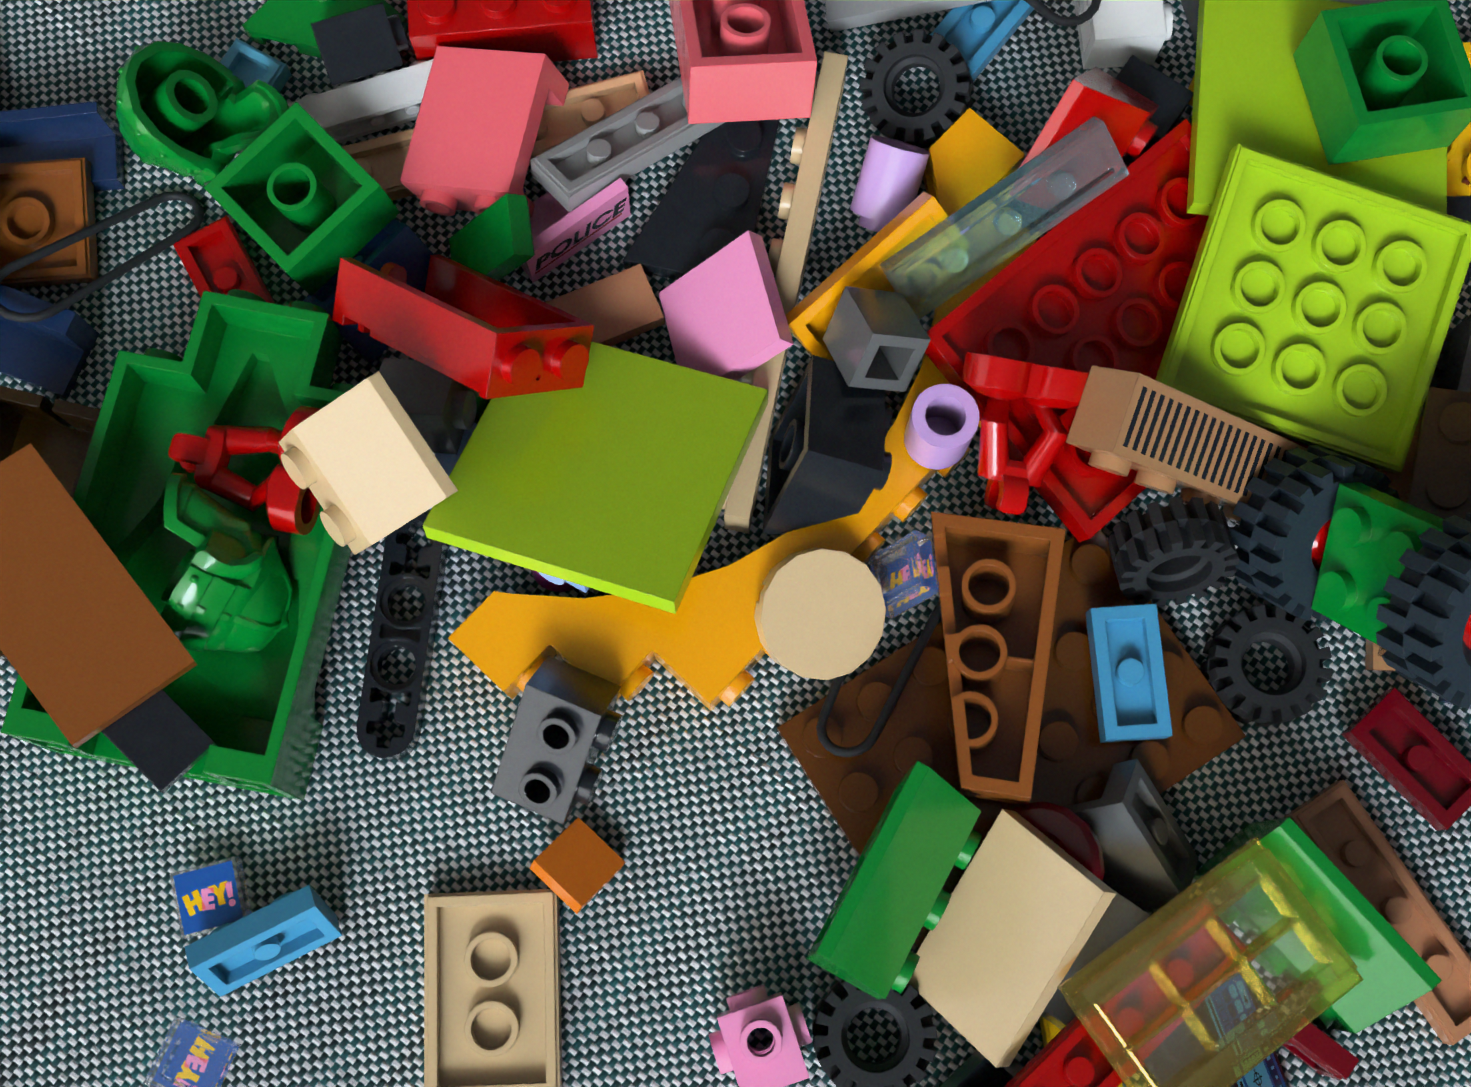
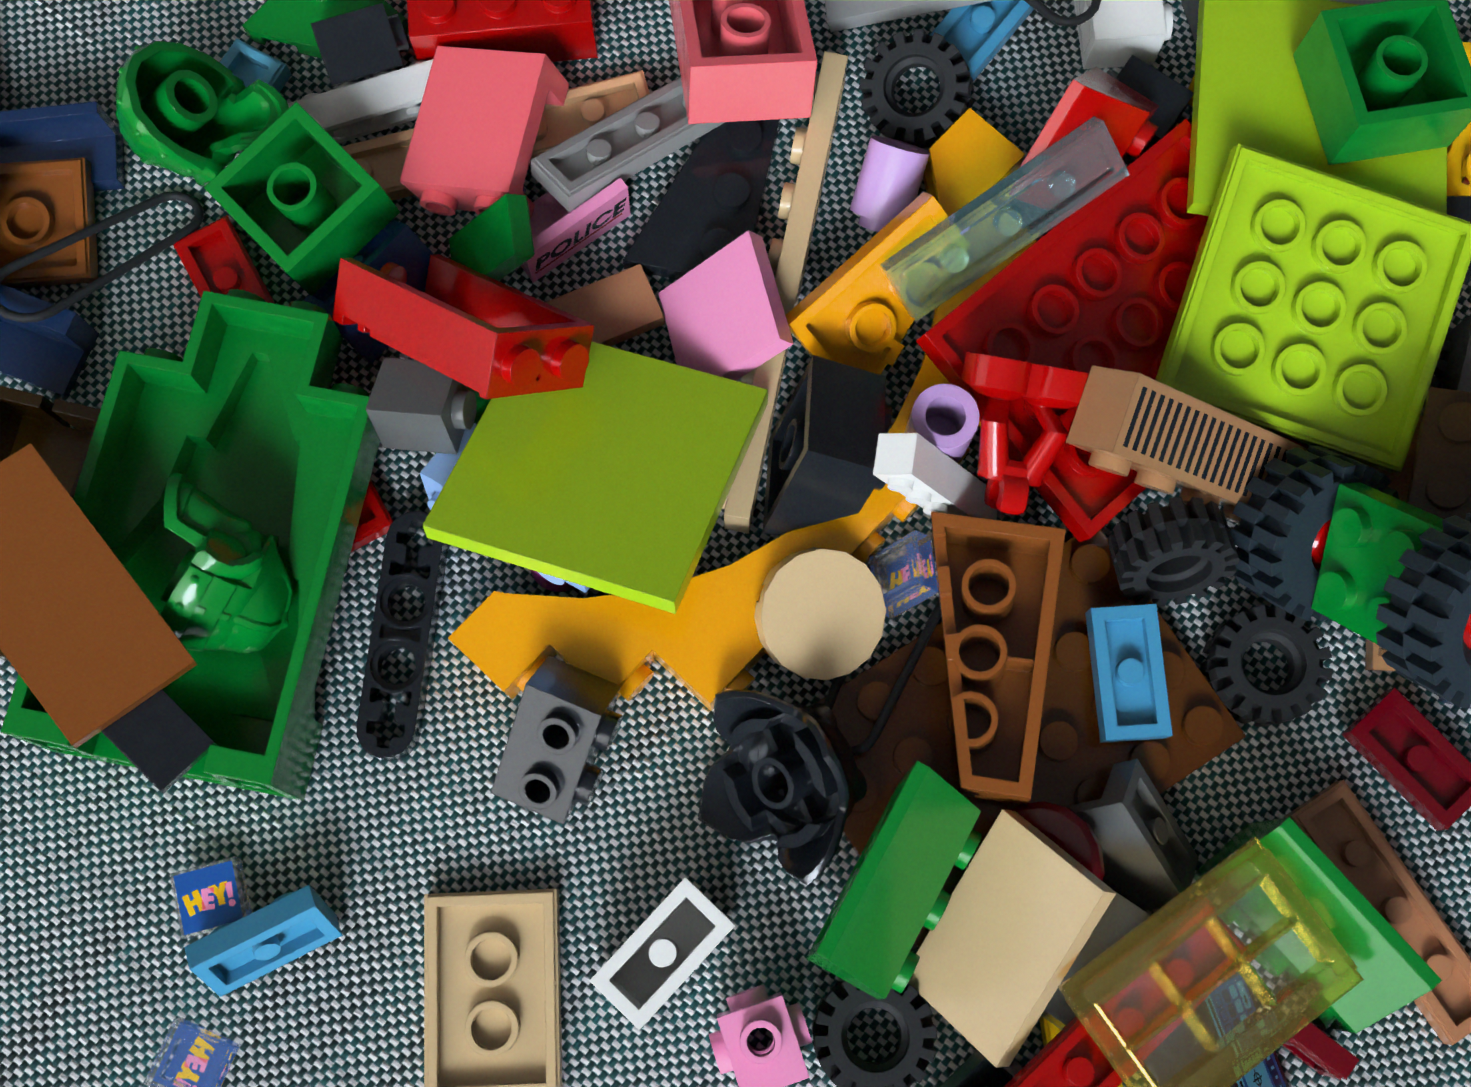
(287, 504): red piece -> none
(365, 465): slope -> none
(577, 865): orange tile -> none
(662, 953): none -> white brick
(781, 779): none -> black brick
(875, 339): dark grey brick -> none
(929, 476): none -> white piece

